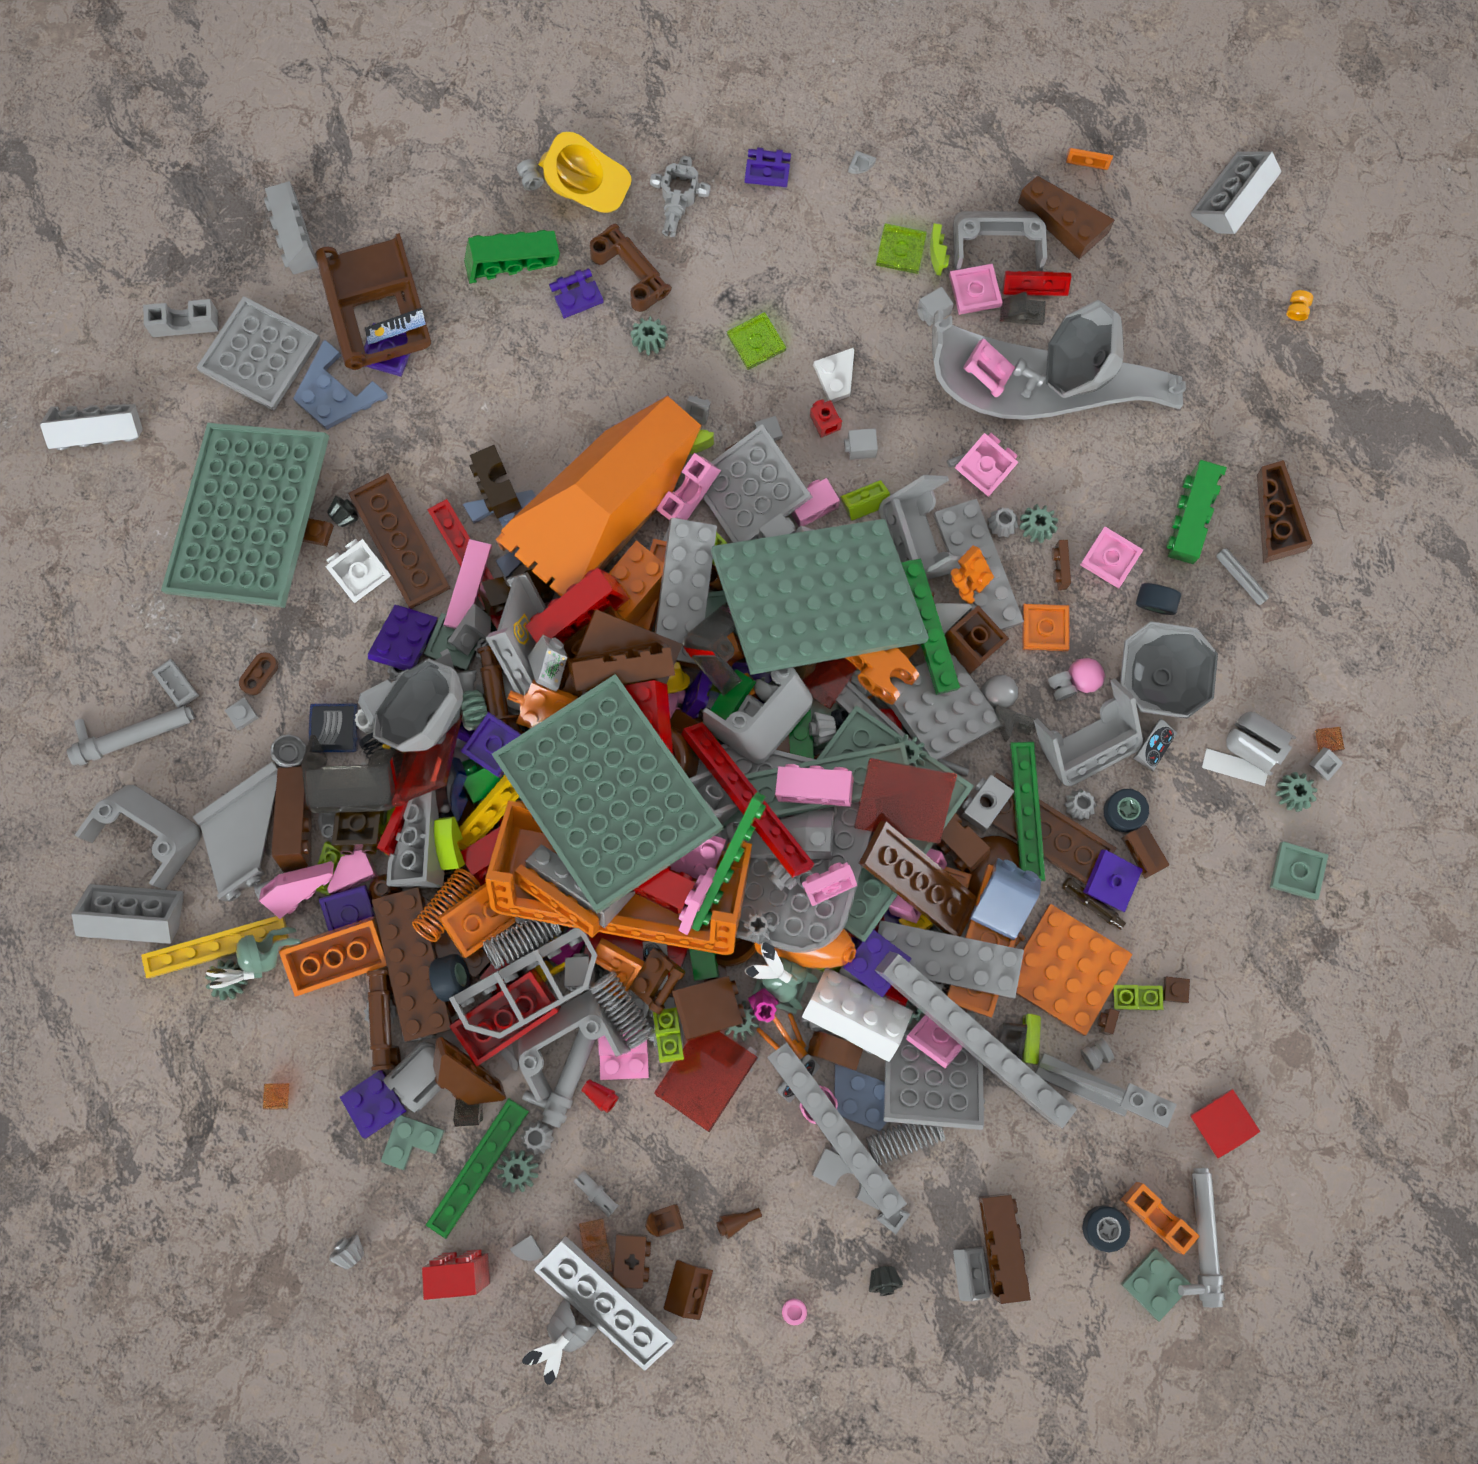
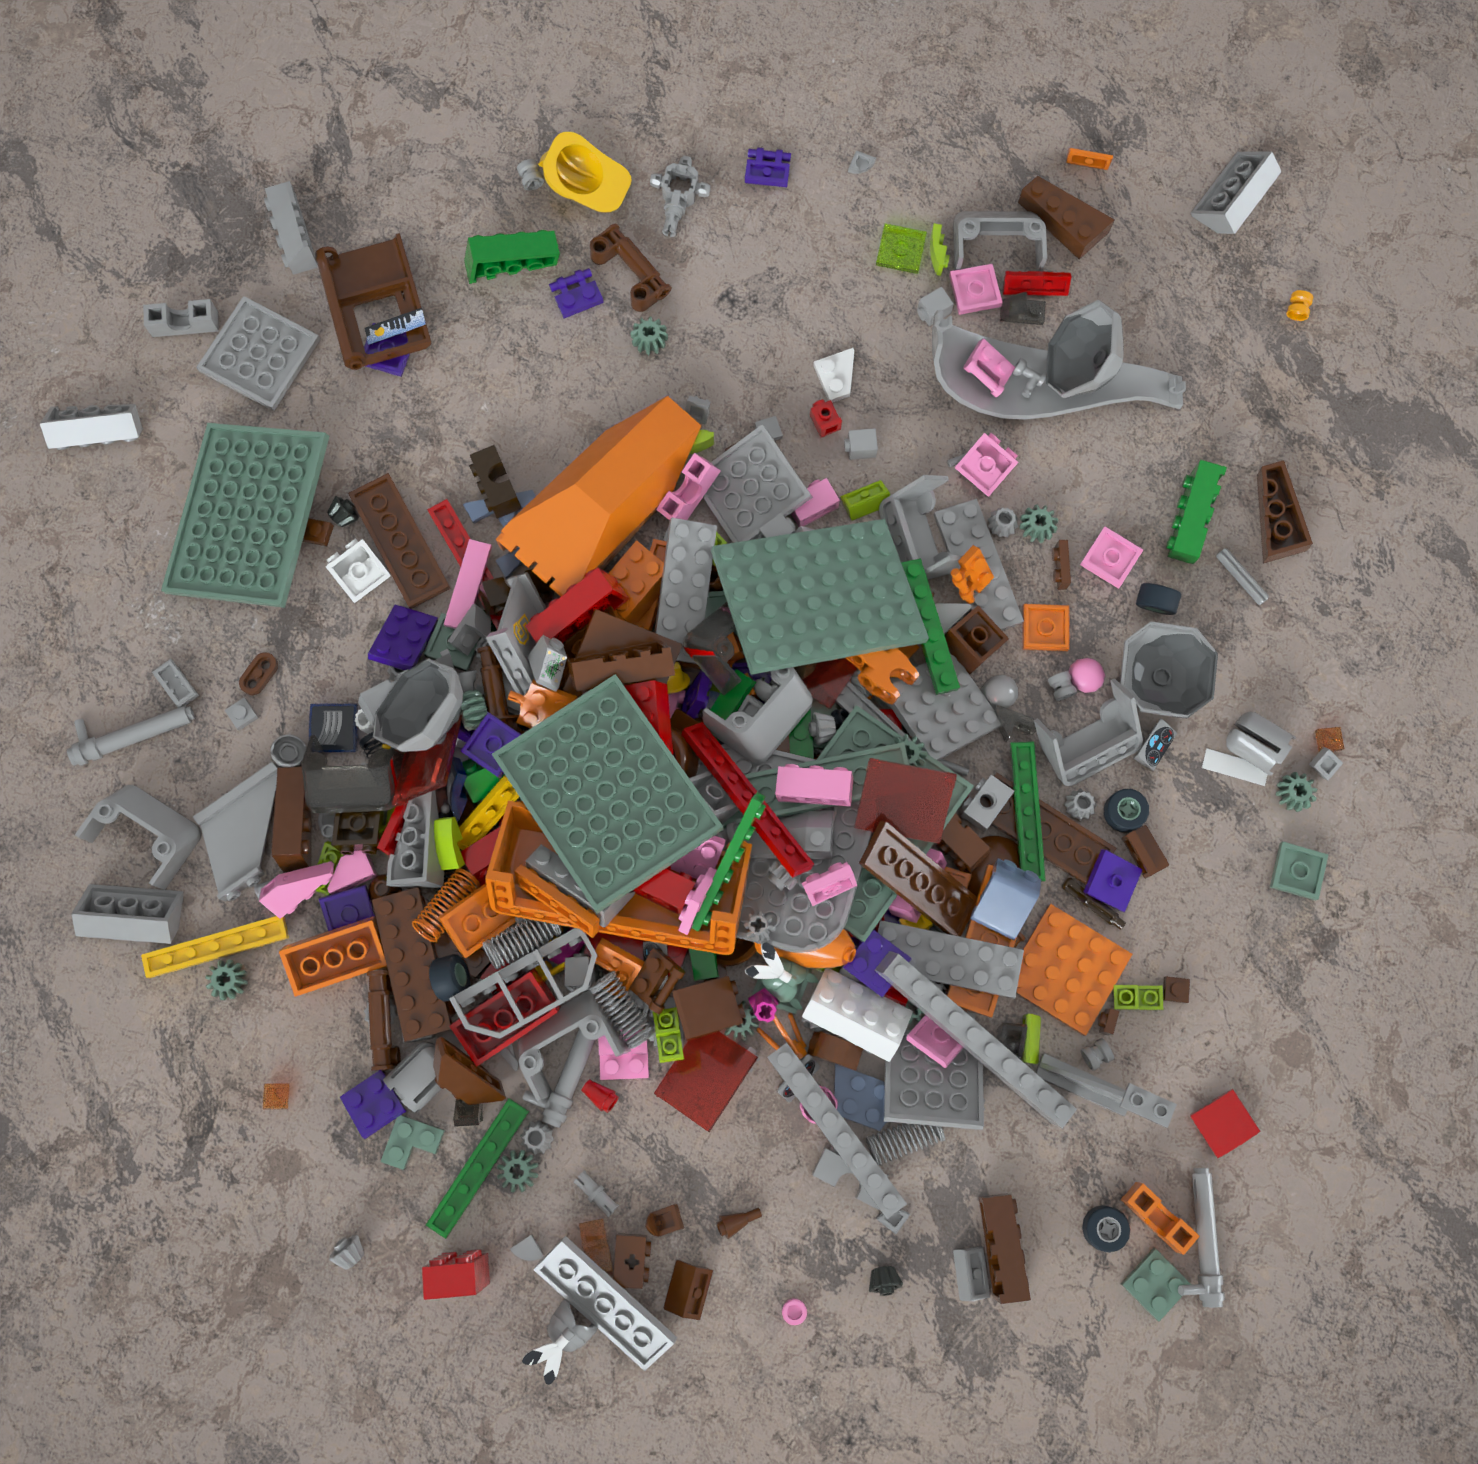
(253, 958): sand green hair -> none
(326, 397): sand blue wing -> none
(756, 341): clear neon green tile -> none

